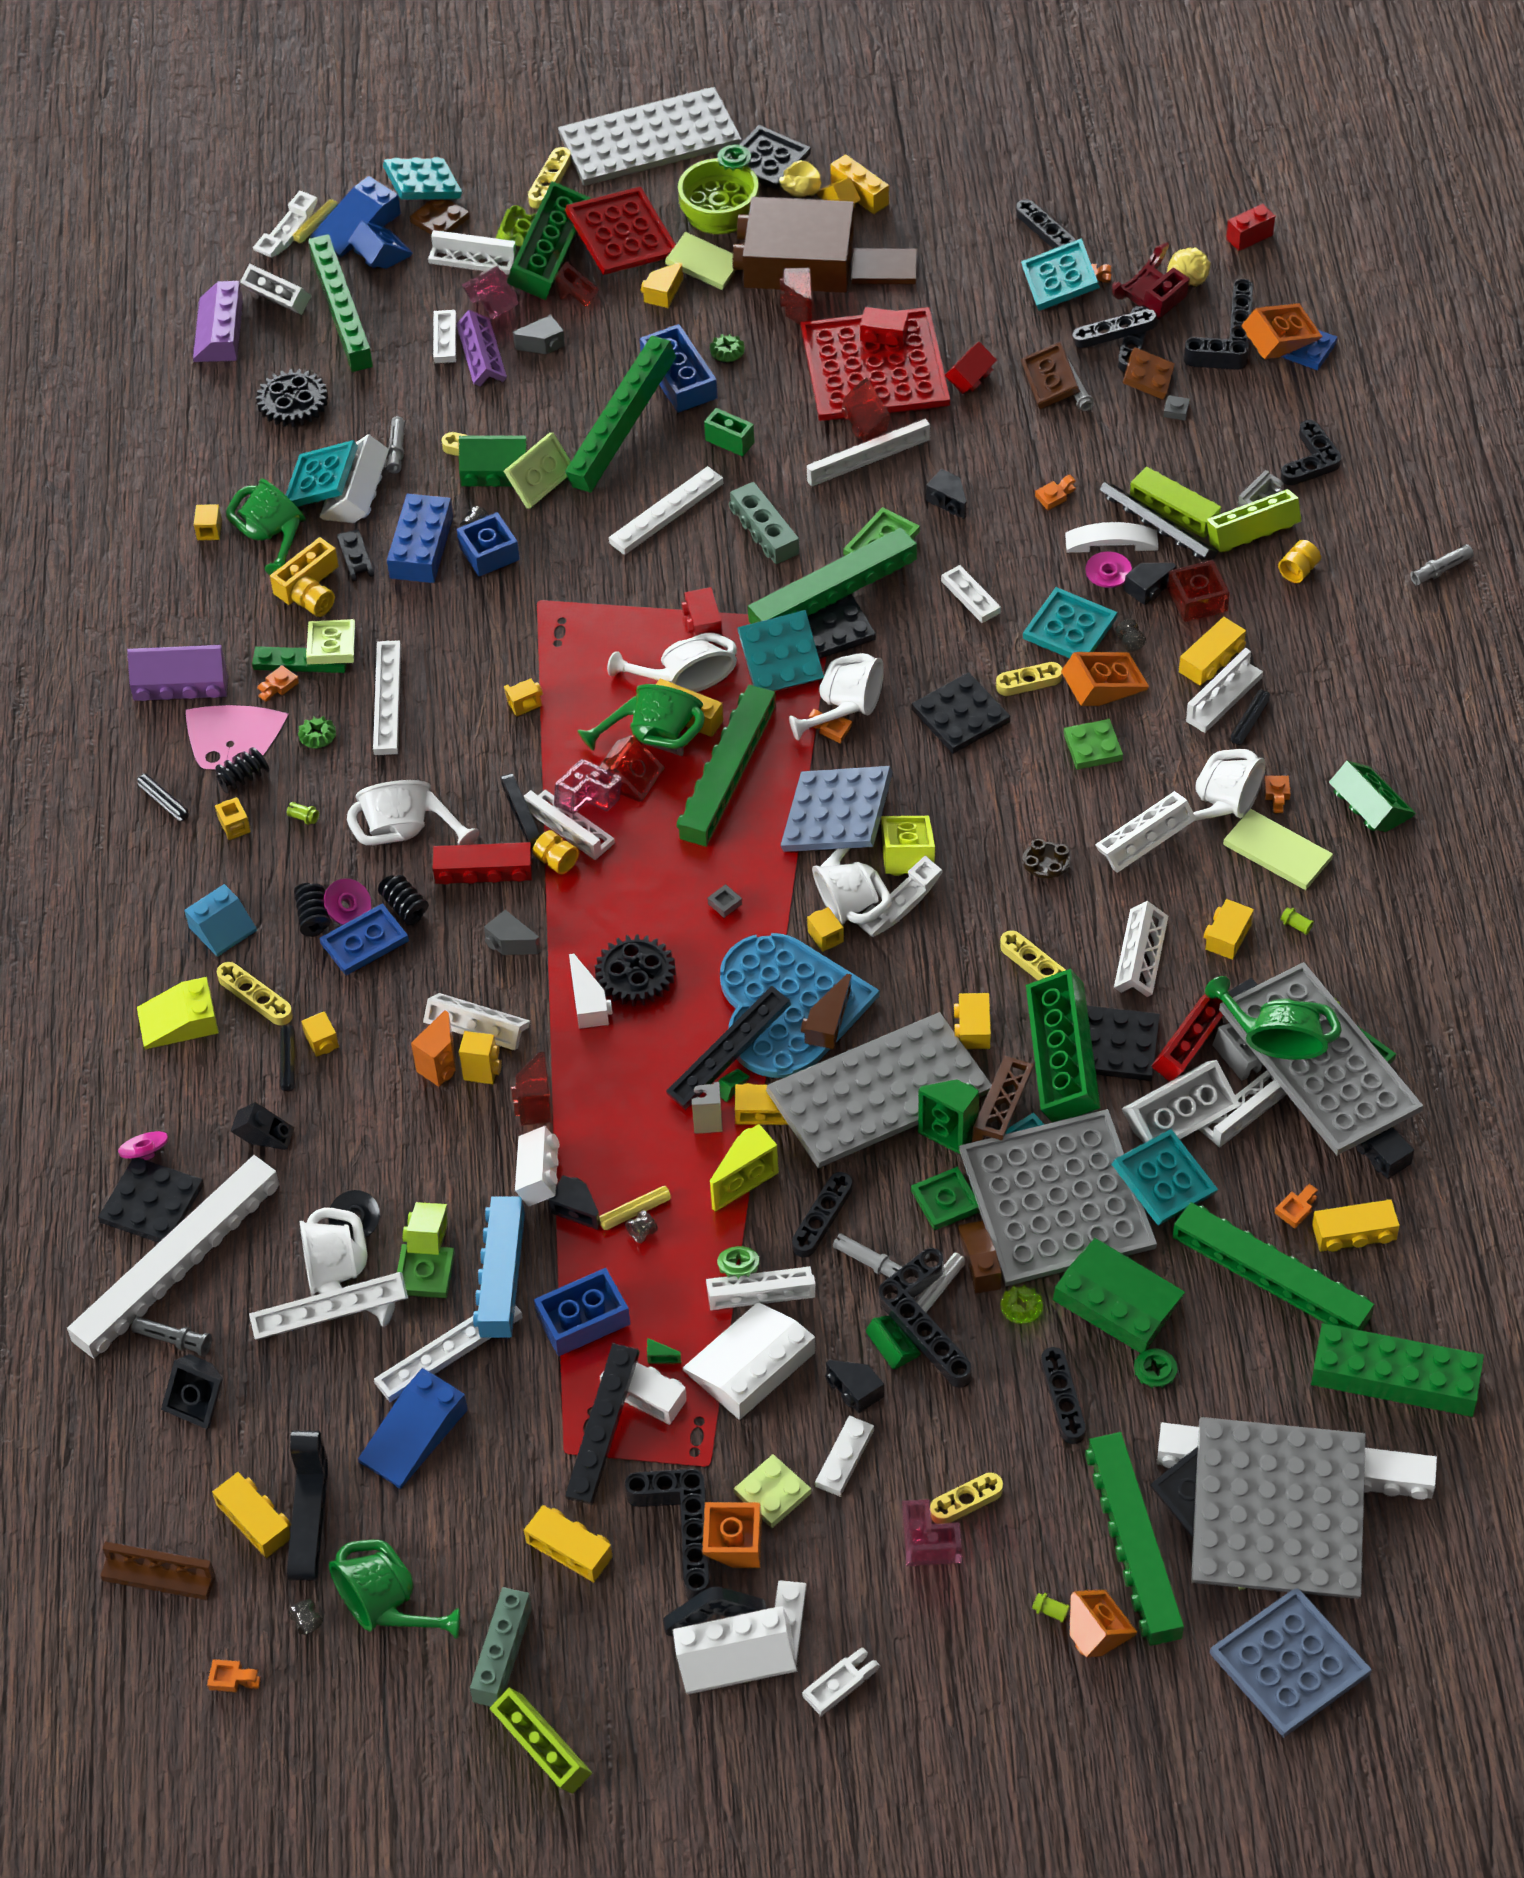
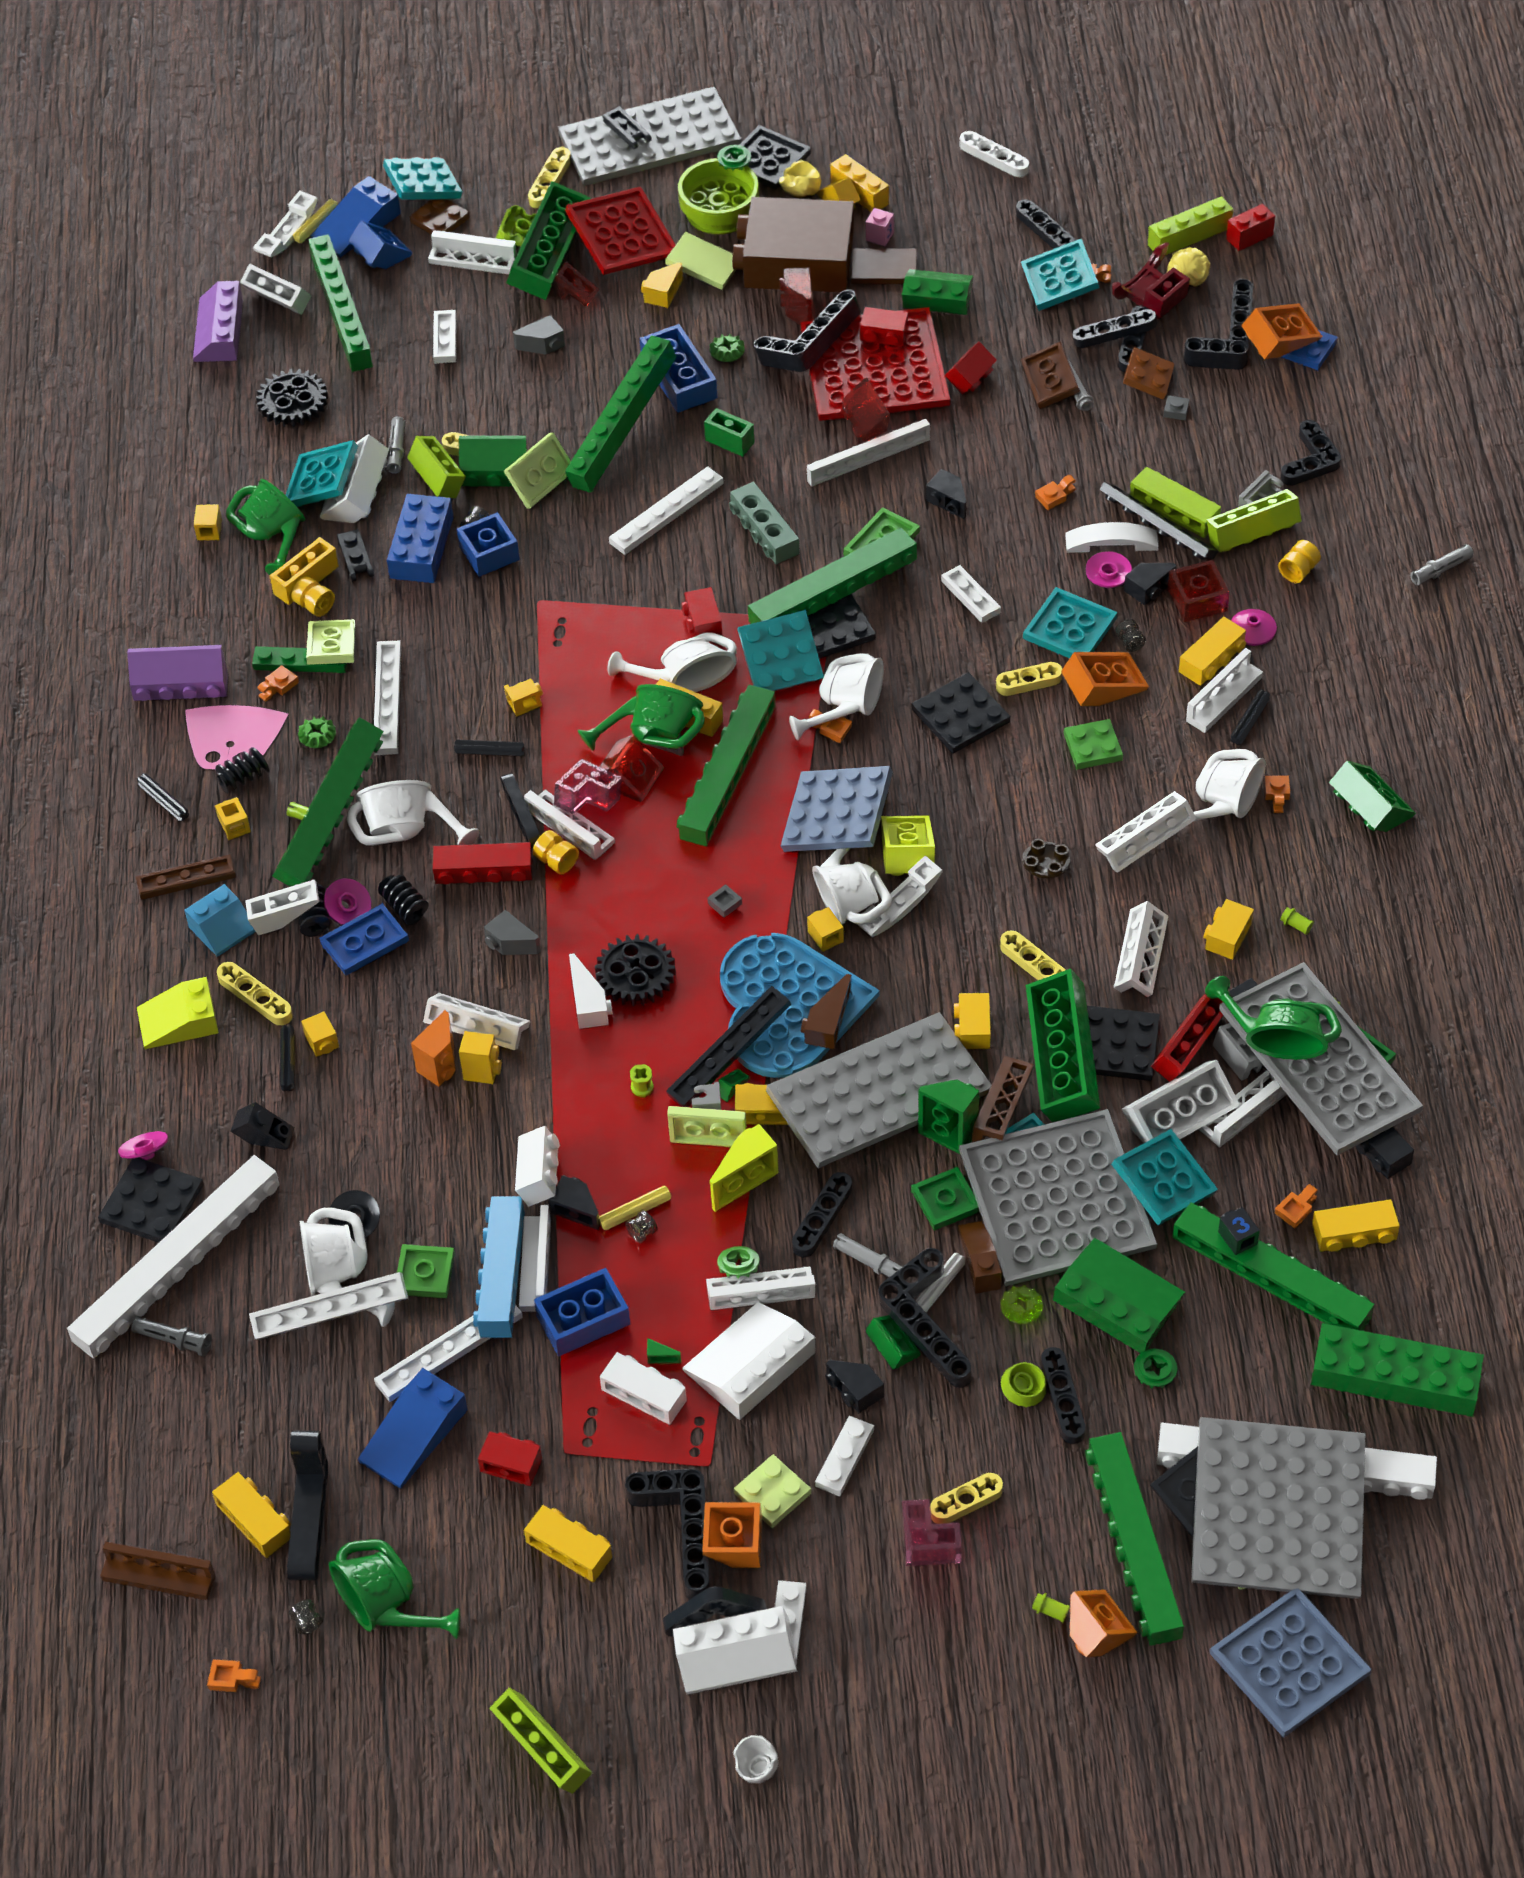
(185, 877): none -> reddish brown tile
(192, 1390): black slope -> none
(281, 907): none -> white slope
(328, 804): none -> green brick
(426, 1228): lime brick -> none
(436, 466): none -> lime brick
(476, 342): medium lavender fence -> none
(489, 747): none -> black axle
(492, 291): clear pink brick -> none
(501, 1646): sand green brick -> none
(510, 1458): none -> red brick
(532, 1092): clear red slope -> none
(535, 1259): none -> white fence
(602, 1424): black plate -> none
(626, 127): none -> hinge
(641, 1080): none -> lime bush
(705, 1126): none -> yellowish green tile
(755, 1759): none -> white hair
(814, 341): none -> black beam
(839, 1682): white hinge -> none
(879, 227): none -> bright pink brick
(937, 291): none -> green slope
(1014, 165): none -> white beam
(1024, 1384): none -> lime hat
(1191, 225): none -> lime brick
(1238, 1230): none -> black brick
(1258, 624): none -> dark pink dish
(1278, 849): yellowish green tile -> none

